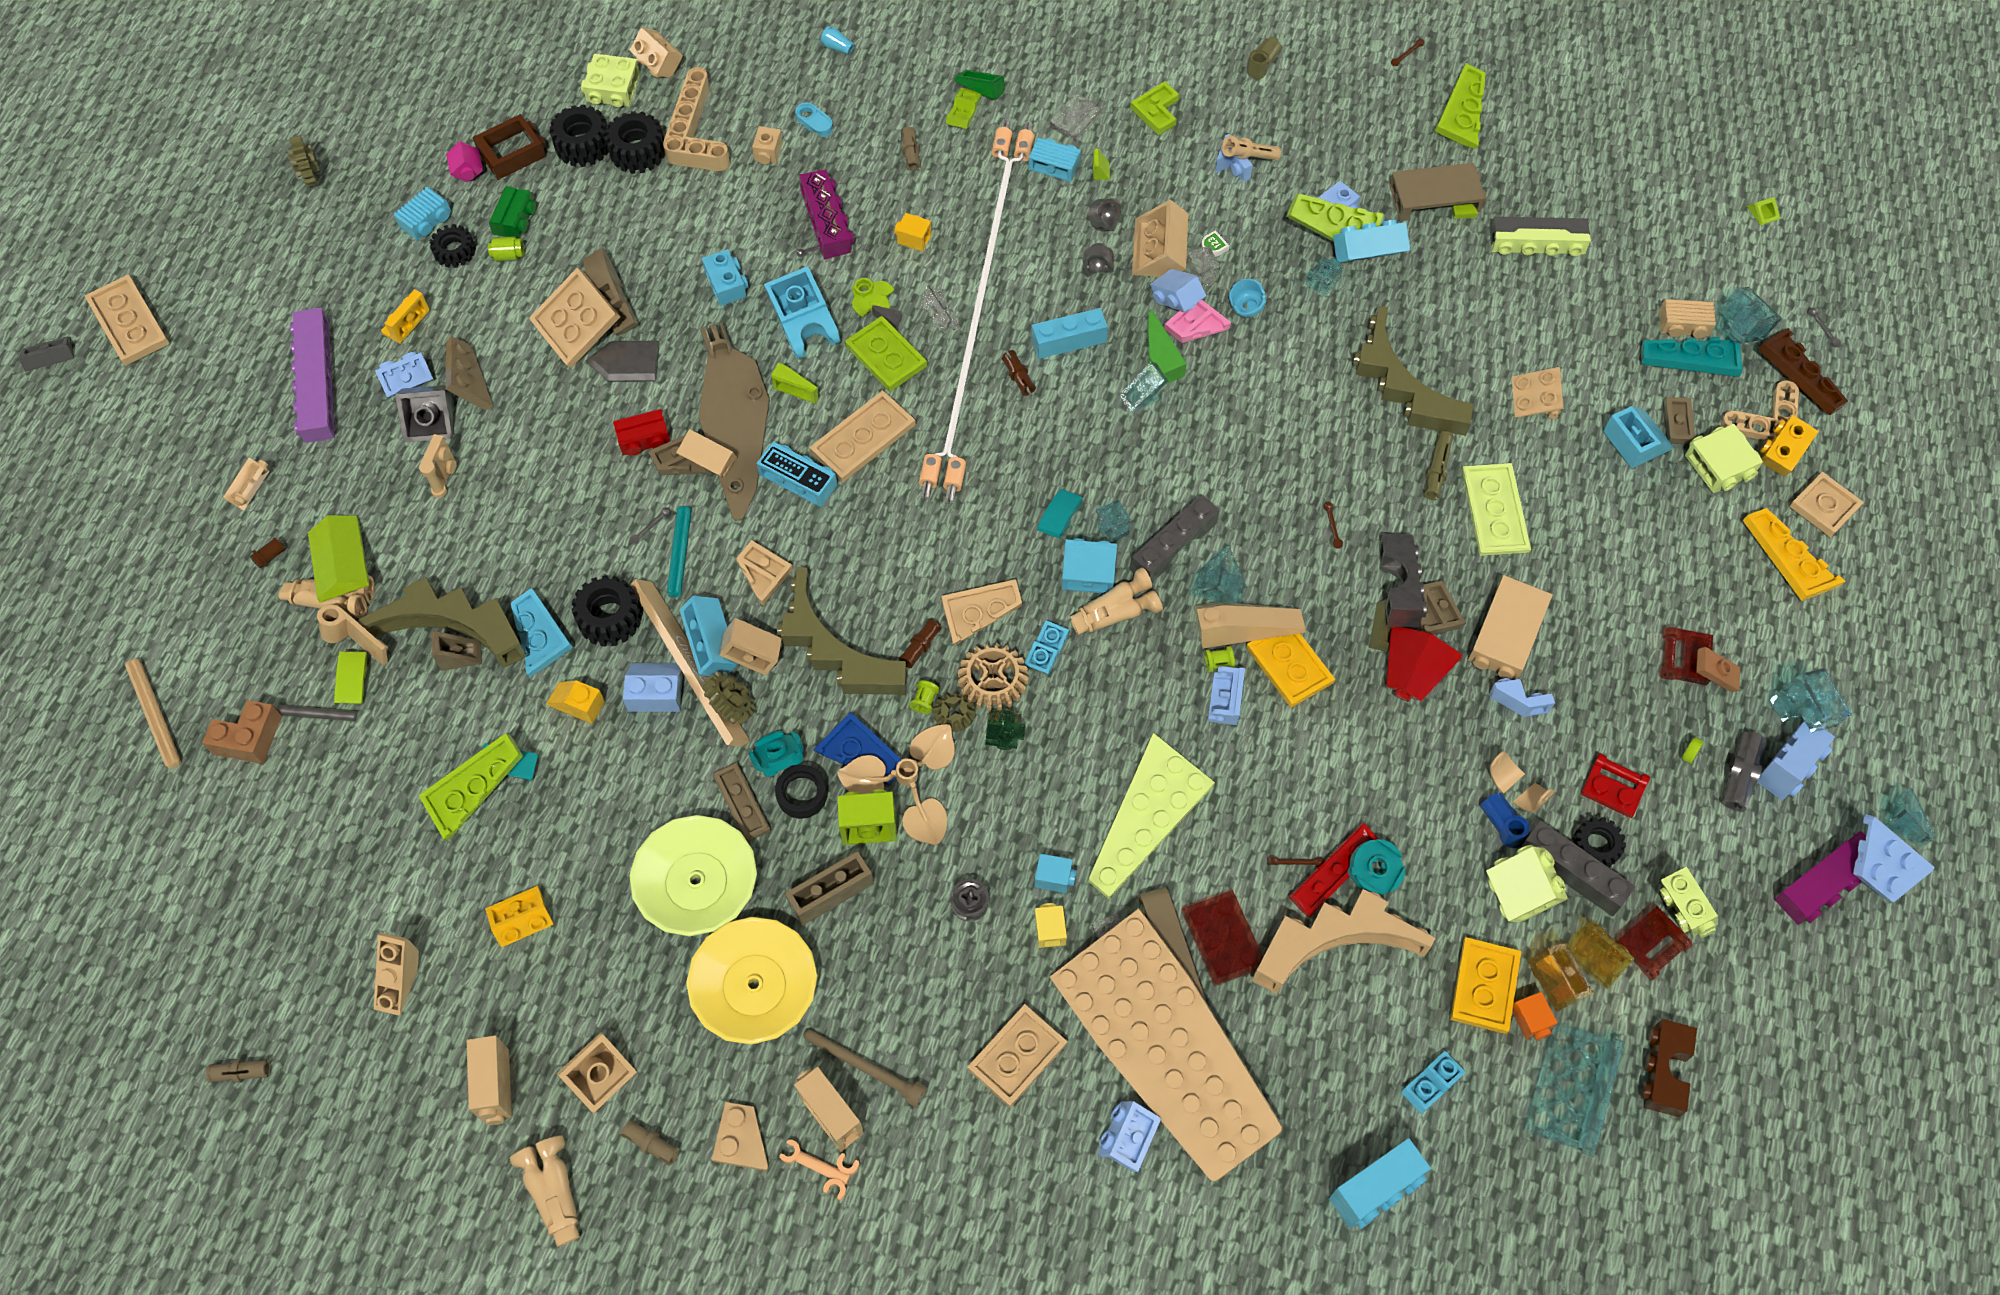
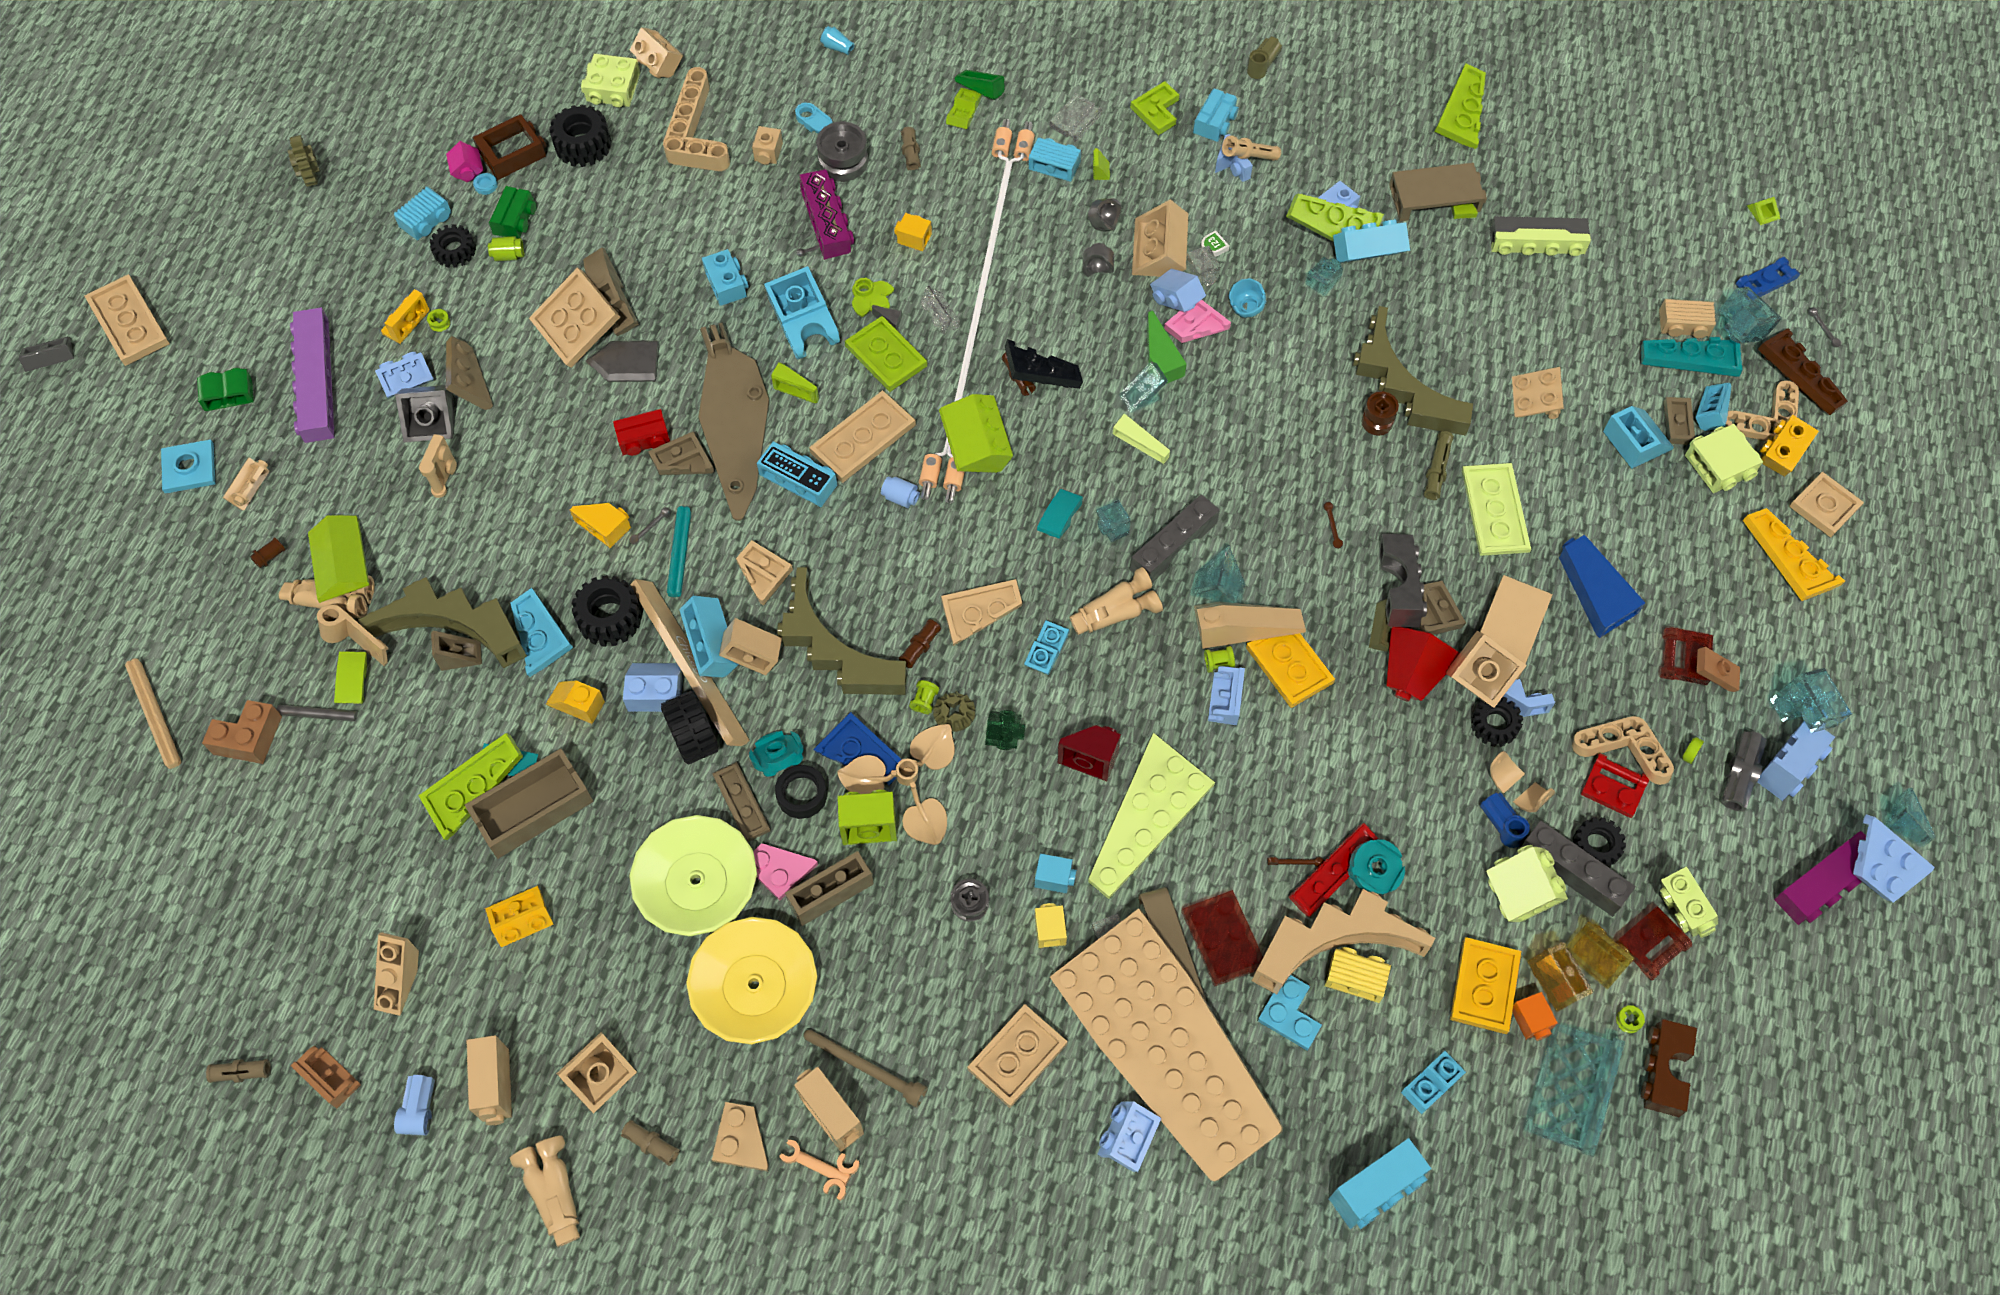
(198, 475): none -> medium azure piece
(224, 389): none -> green brick
(326, 1076): none -> medium nougat hinge
(415, 1110): none -> light blue piece
(441, 314): none -> lime bush
(485, 183): none -> medium azure tile
(529, 803): none -> dark tan piece
(602, 521): none -> yellow slope
(635, 155): black tyre -> none
(689, 727): none -> black tyre
(706, 453): tan hinge -> none
(729, 697): olive gear -> none
(781, 869): none -> bright pink wing
(842, 151): none -> flat silver wheel
(900, 491): none -> light blue brick
(976, 434): none -> lime slope
(981, 692): tan gear -> none
(1029, 366): none -> black wing
(1069, 333): medium azure brick -> none
(1089, 566): medium azure slope -> none
(1090, 751): none -> dark red slope
(1139, 438): none -> yellowish green piece
(1215, 115): none -> medium azure brick
(1285, 1019): none -> medium azure plate
(1358, 974): none -> light yellow brick
(1380, 413): none -> reddish brown wheel
(1396, 61): reddish brown hinge -> none
(1485, 668): none -> tan slope
(1492, 735): none -> black tyre
(1599, 586): none -> blue slope
(1621, 1016): none -> lime bush
(1633, 740): none -> tan beam
(1714, 410): none -> medium azure slope
(1768, 278): none -> blue plate

